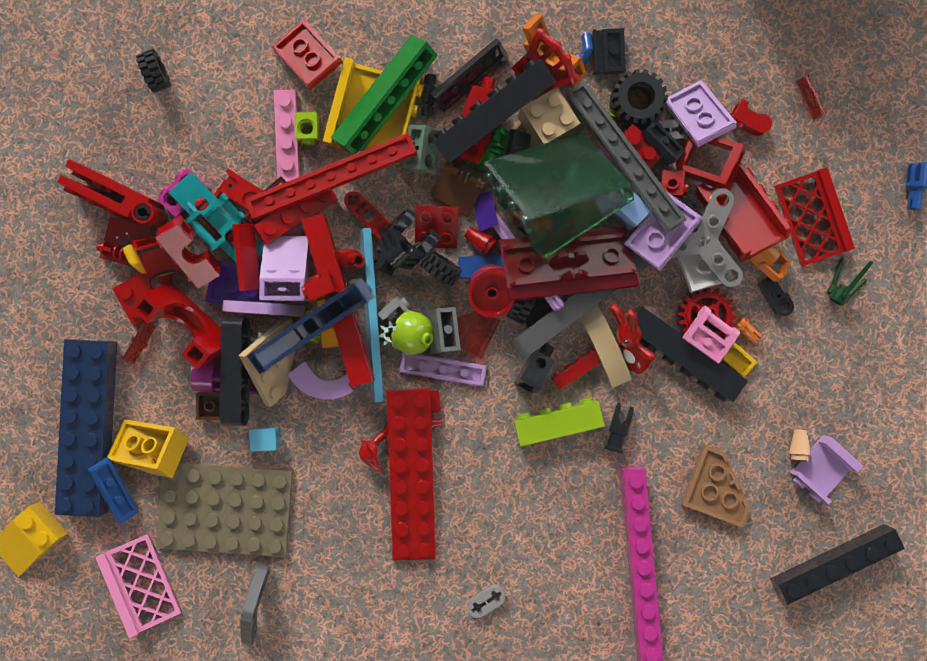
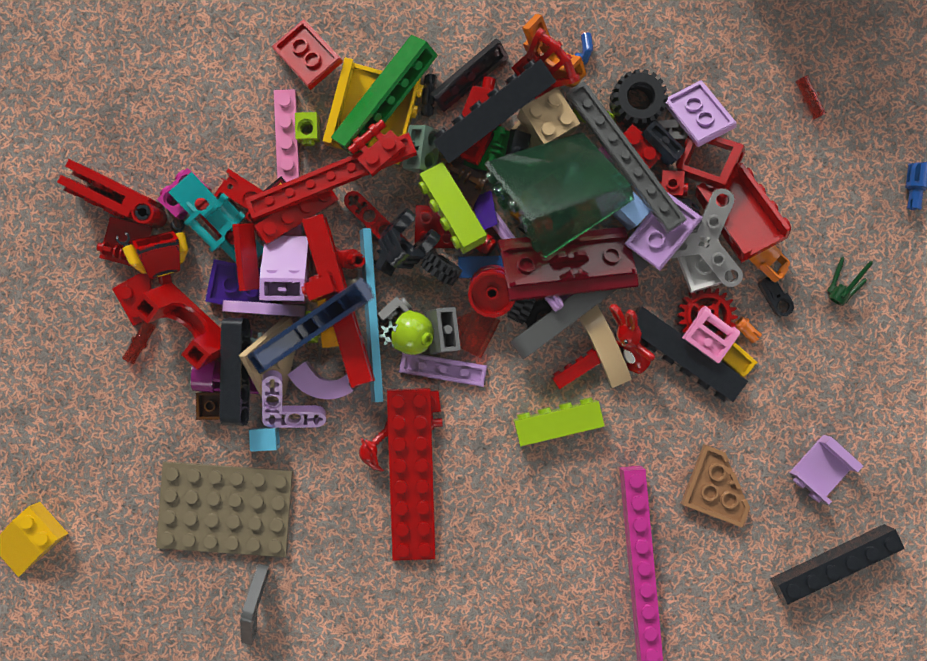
(84, 424): dark blue brick -> none
(113, 490): blue tile -> none
(120, 593): bright pink fence -> none
(148, 447): yellow slope -> none
(153, 70): black tyre -> none
(197, 267): arch -> none
(277, 409): none -> lavender beam
(381, 152): none -> red plate
(452, 207): none -> lime brick
(489, 605): light grey beam -> none
(531, 376): black torso -> none
(608, 51): black plate -> none
(618, 430): black piece -> none
(749, 120): red leg -> none
(800, 446): light nougat cone -> none
(832, 209): red fence -> none

